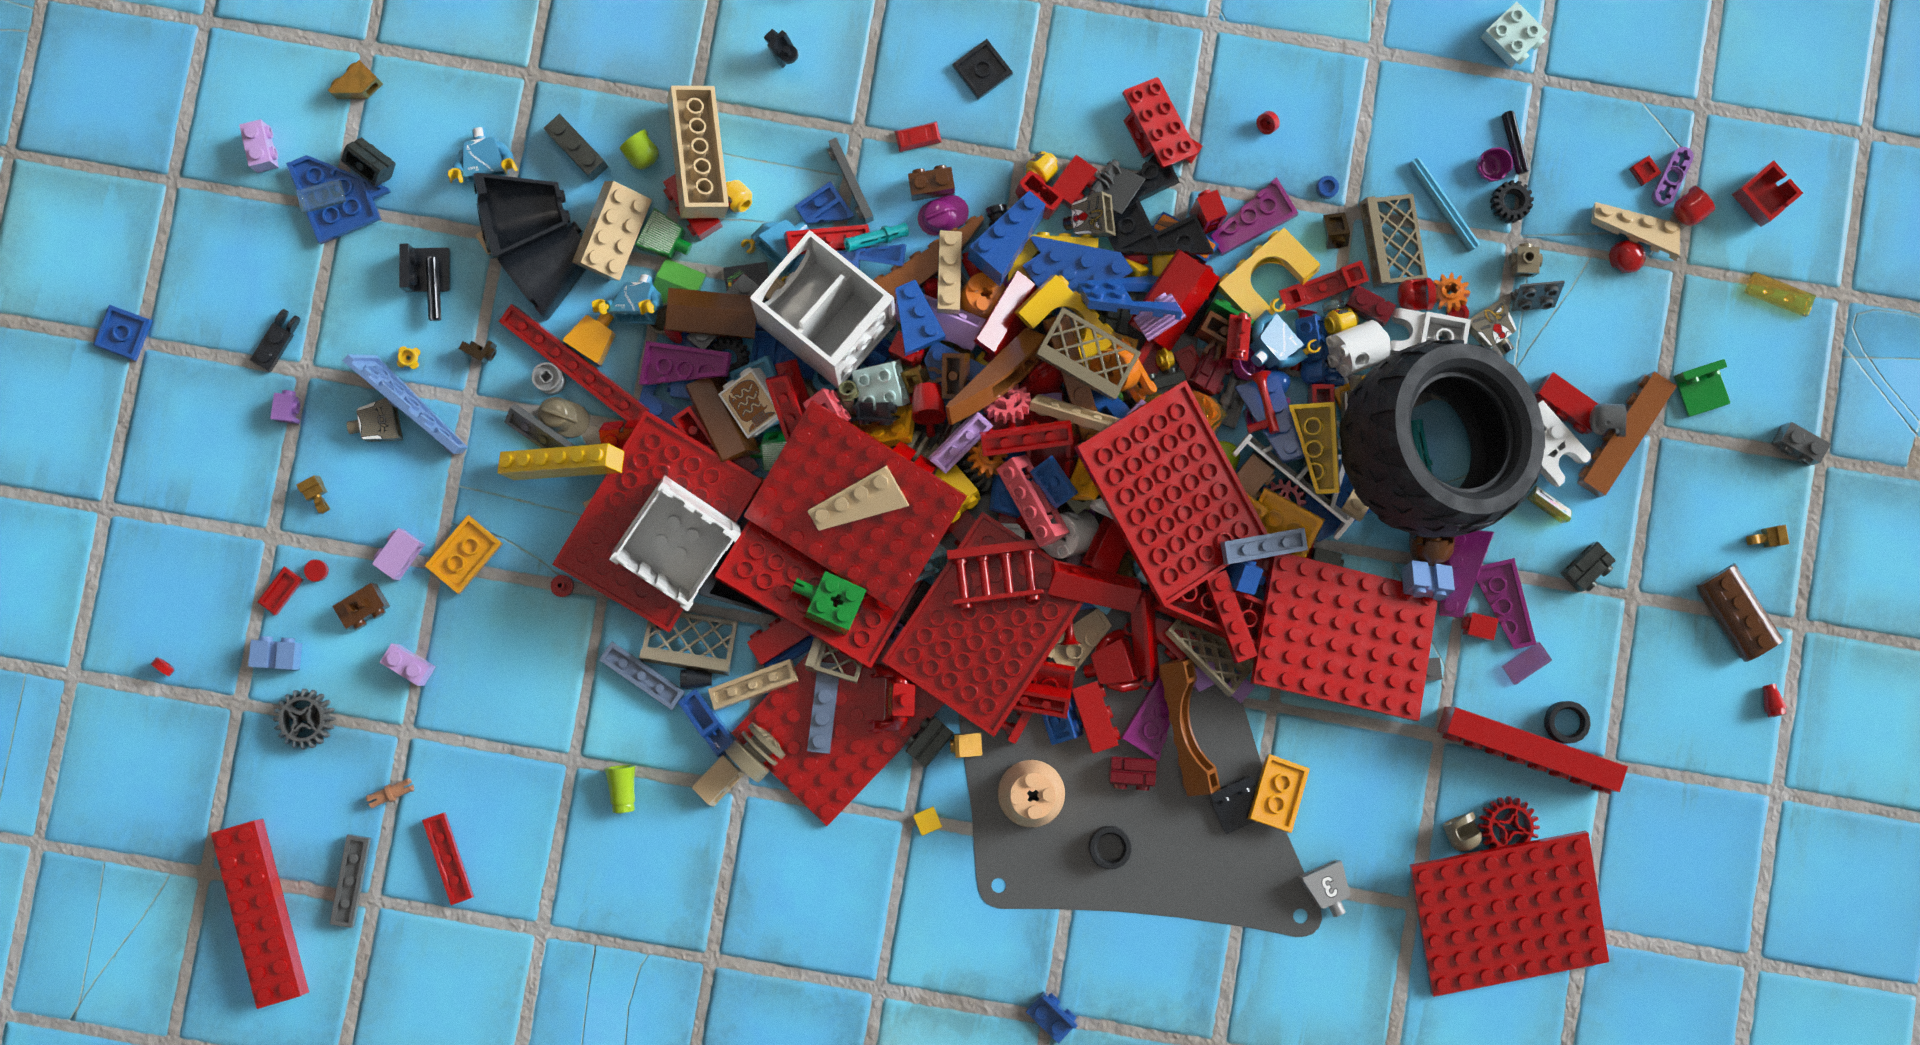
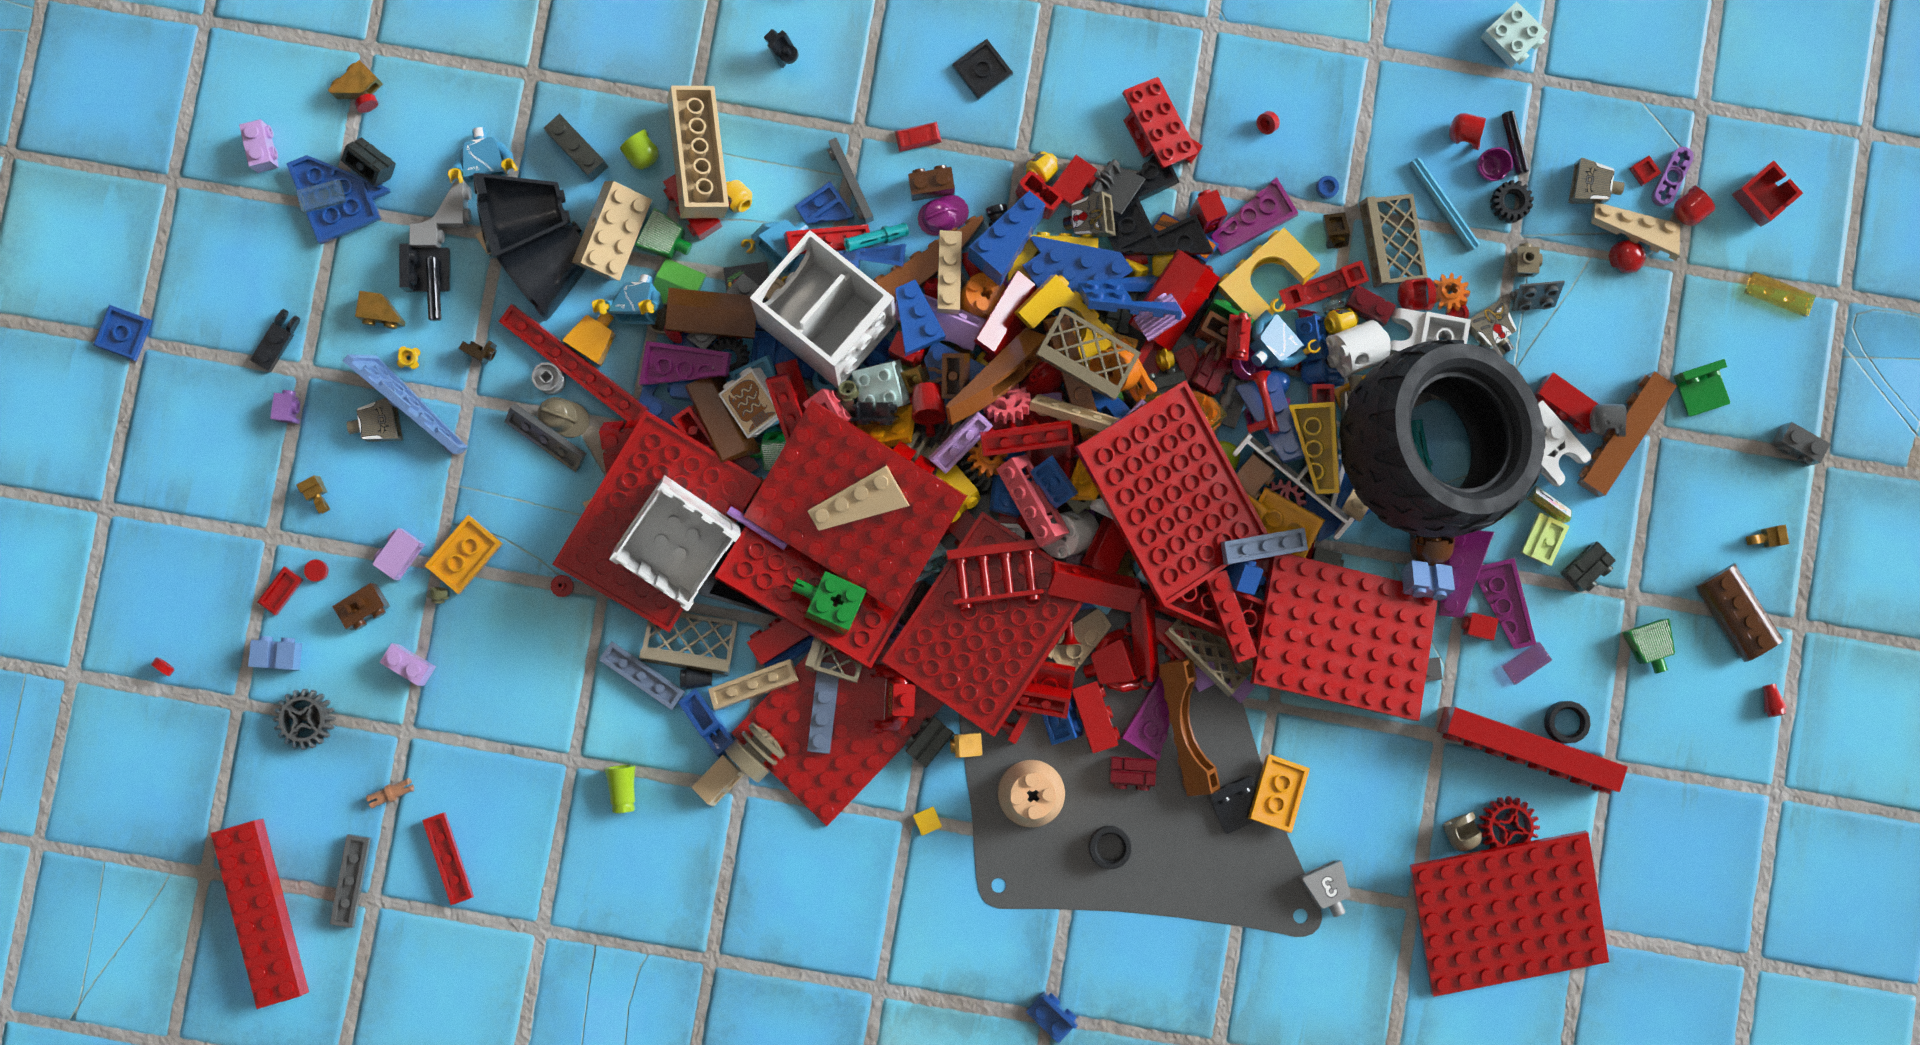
(366, 103): none -> tile
(376, 308): none -> pearl gold slope
(438, 595): none -> olive plate
(451, 214): none -> light grey arch
(561, 462): yellow brick -> none
(739, 516): none -> medium lavender bar
(1467, 128): none -> red helmet
(1544, 539): none -> yellowish green plate
(1593, 183): none -> dark tan torso
(1651, 643): none -> torso

